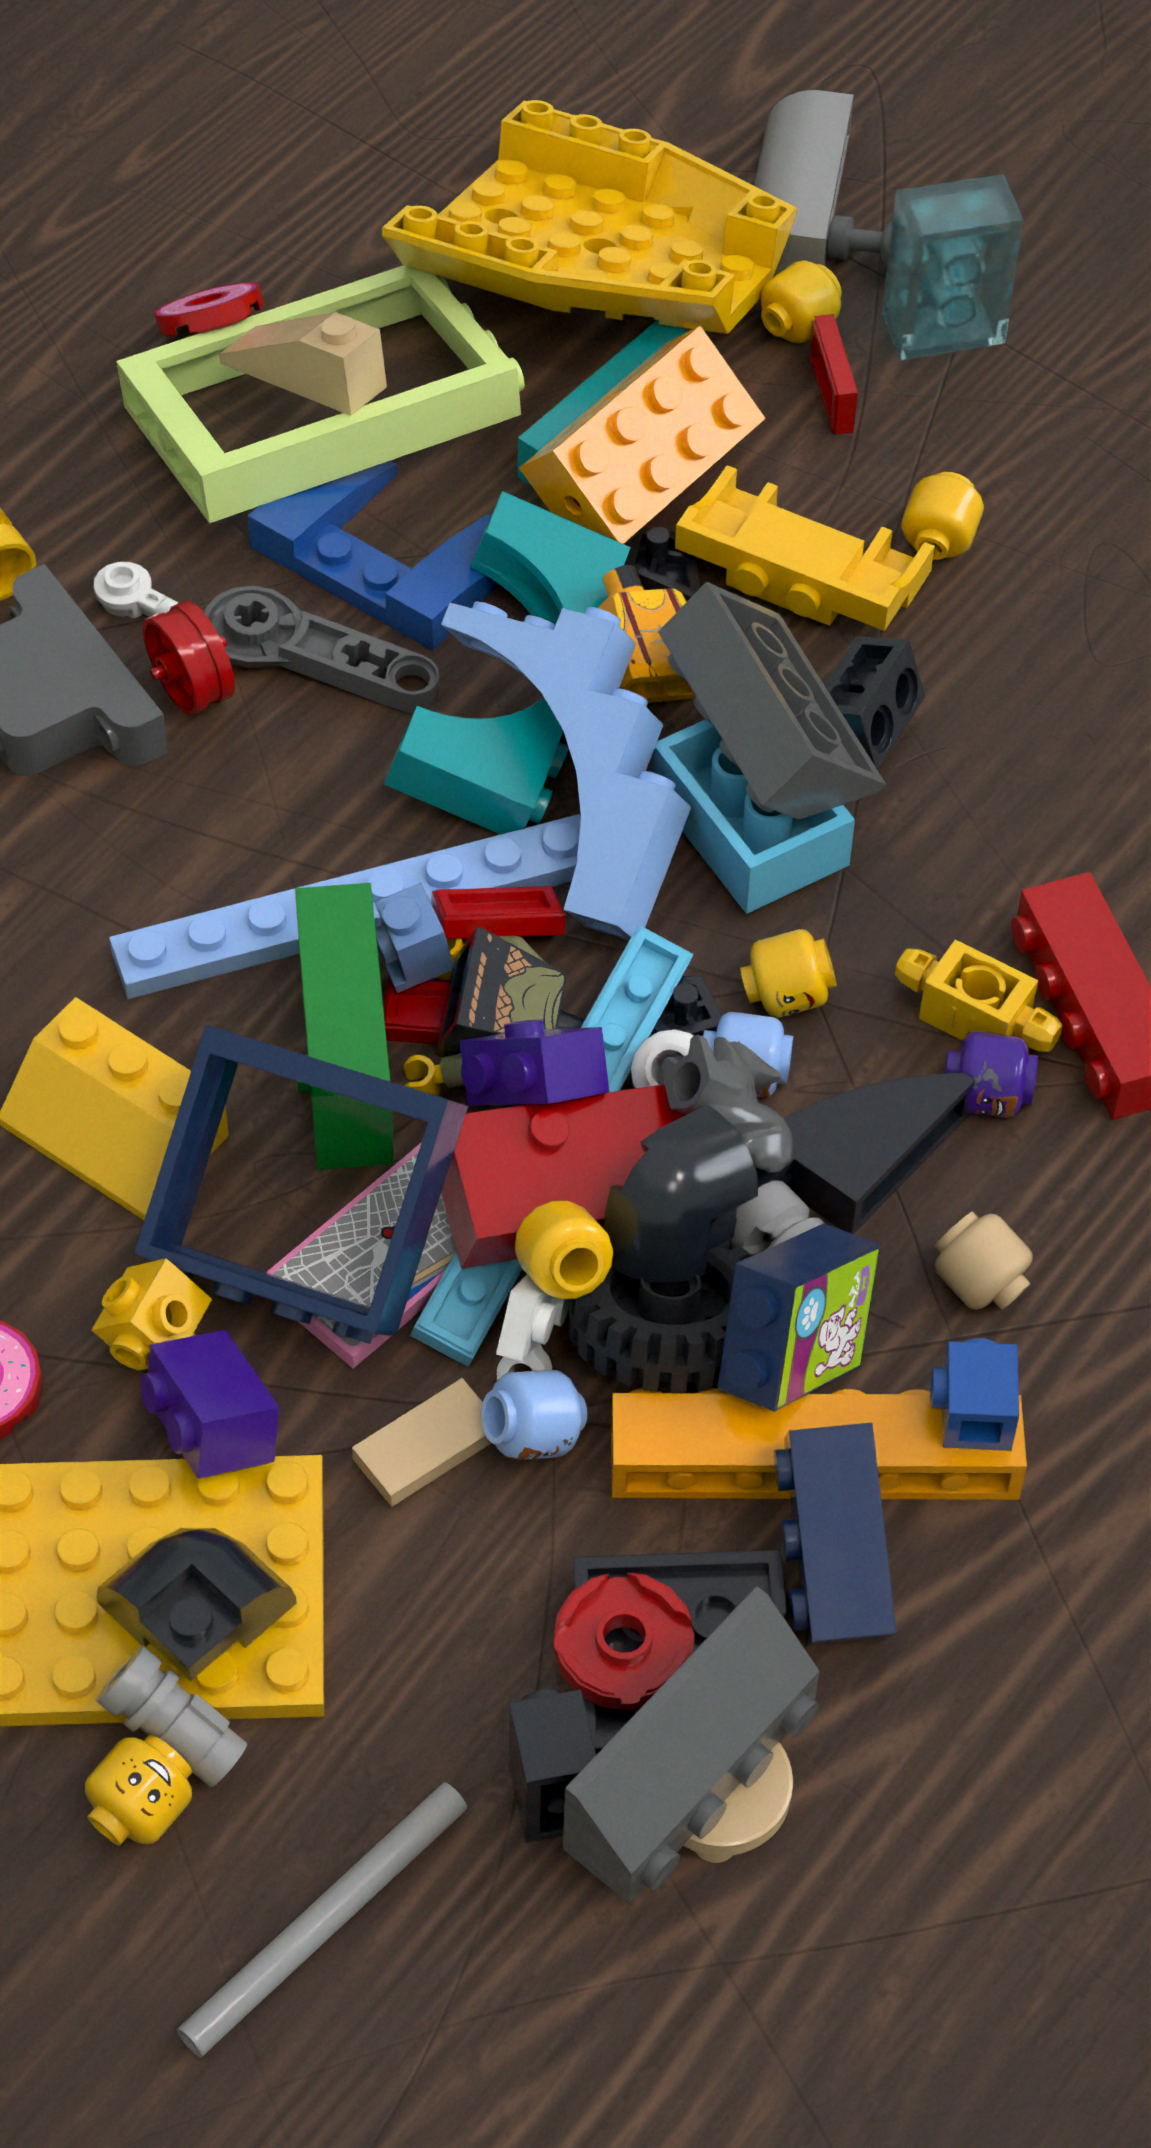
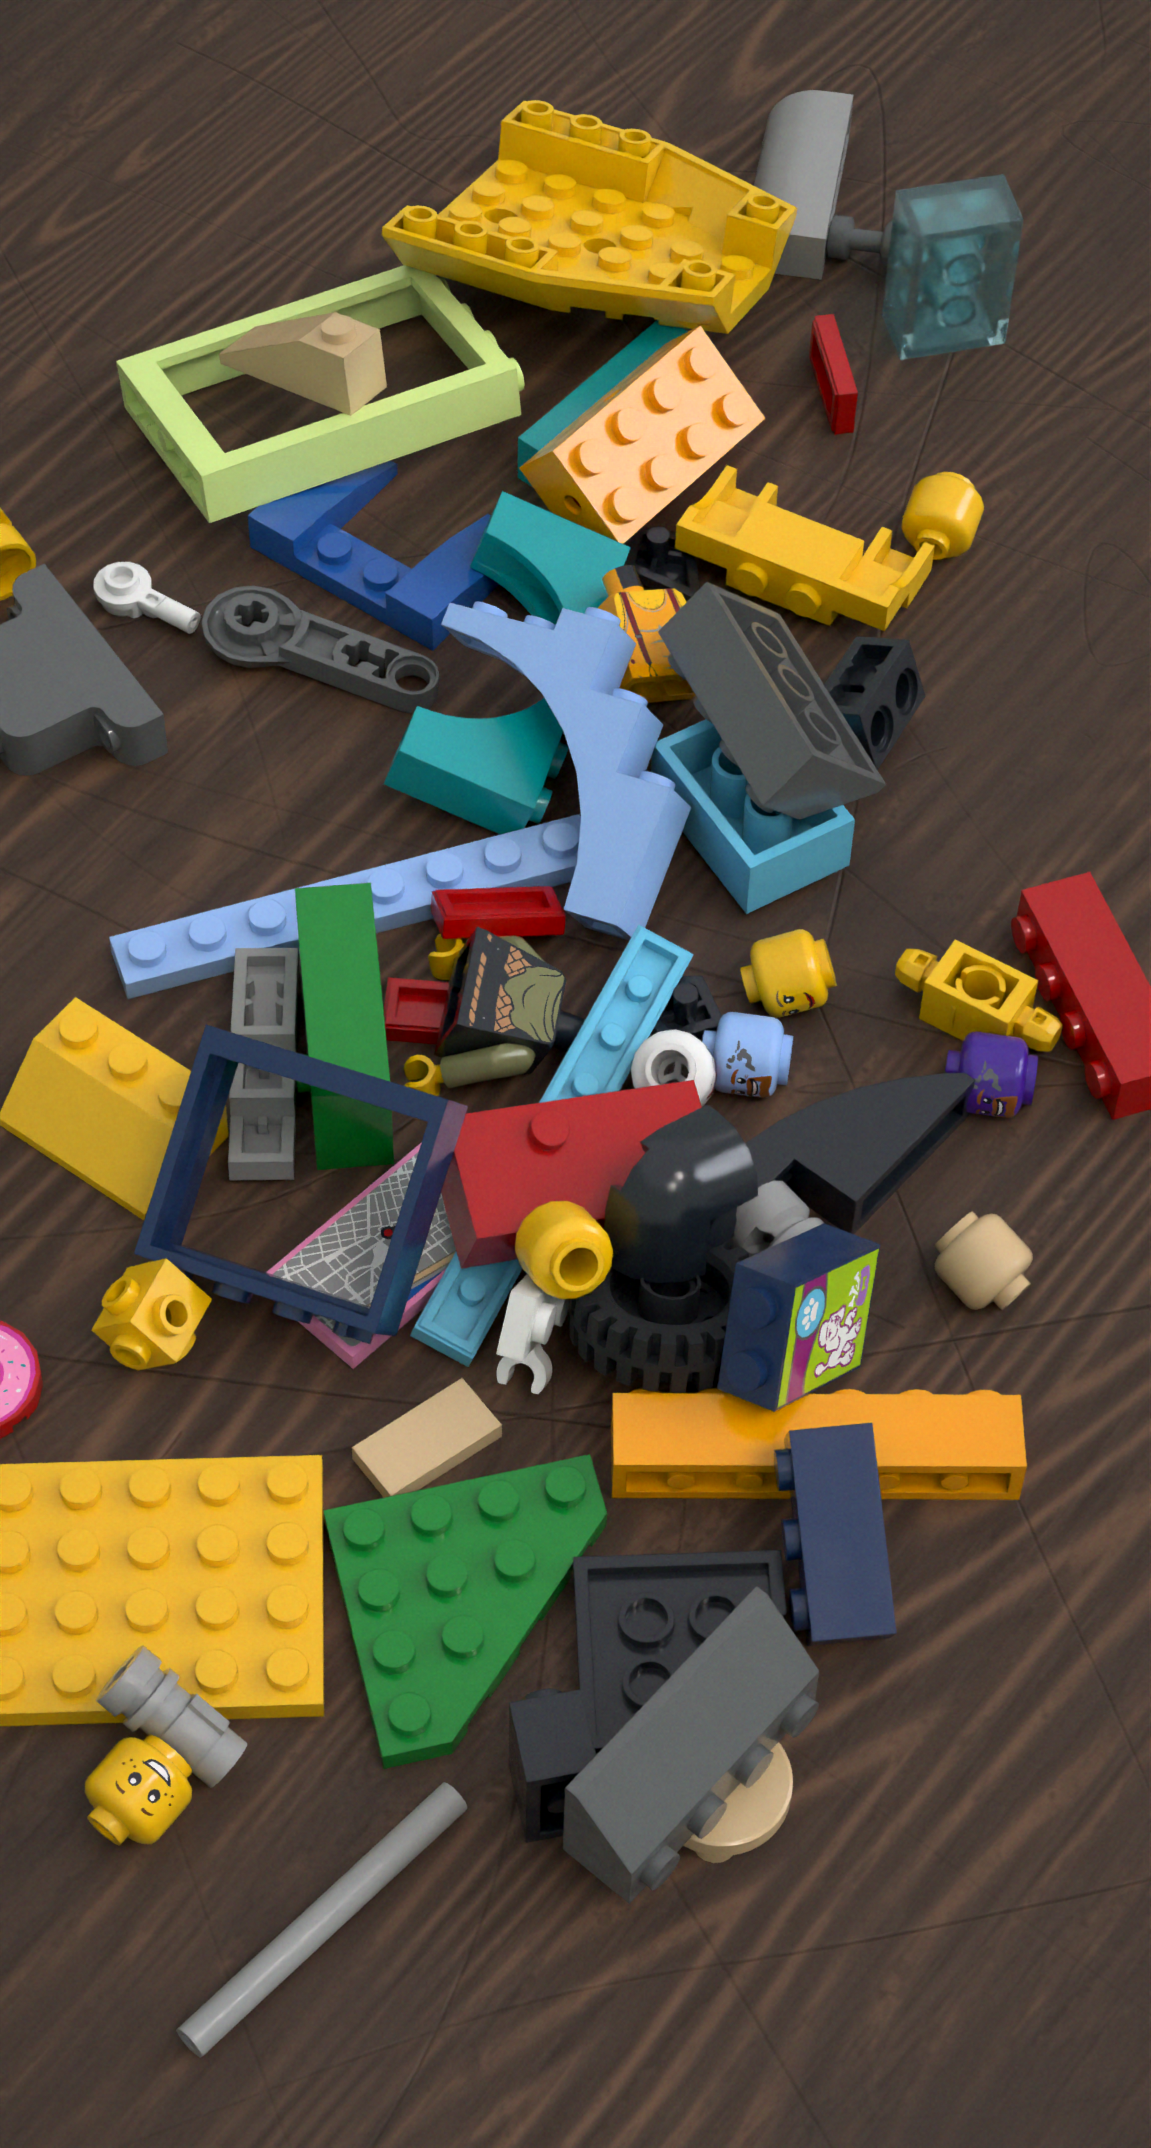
(188, 657): red wheel -> none
(195, 1596): black brick -> none
(209, 308): red tile -> none
(211, 1403): dark purple brick -> none
(262, 1101): none -> light grey slope
(411, 938): medium blue brick -> none
(450, 1589): none -> green plate
(533, 1414): light blue head -> none
(534, 1065): dark purple brick -> none
(632, 1602): red tile -> none
(730, 1086): dark grey animal -> none
(796, 297): yellow head -> none
(977, 1394): blue brick -> none

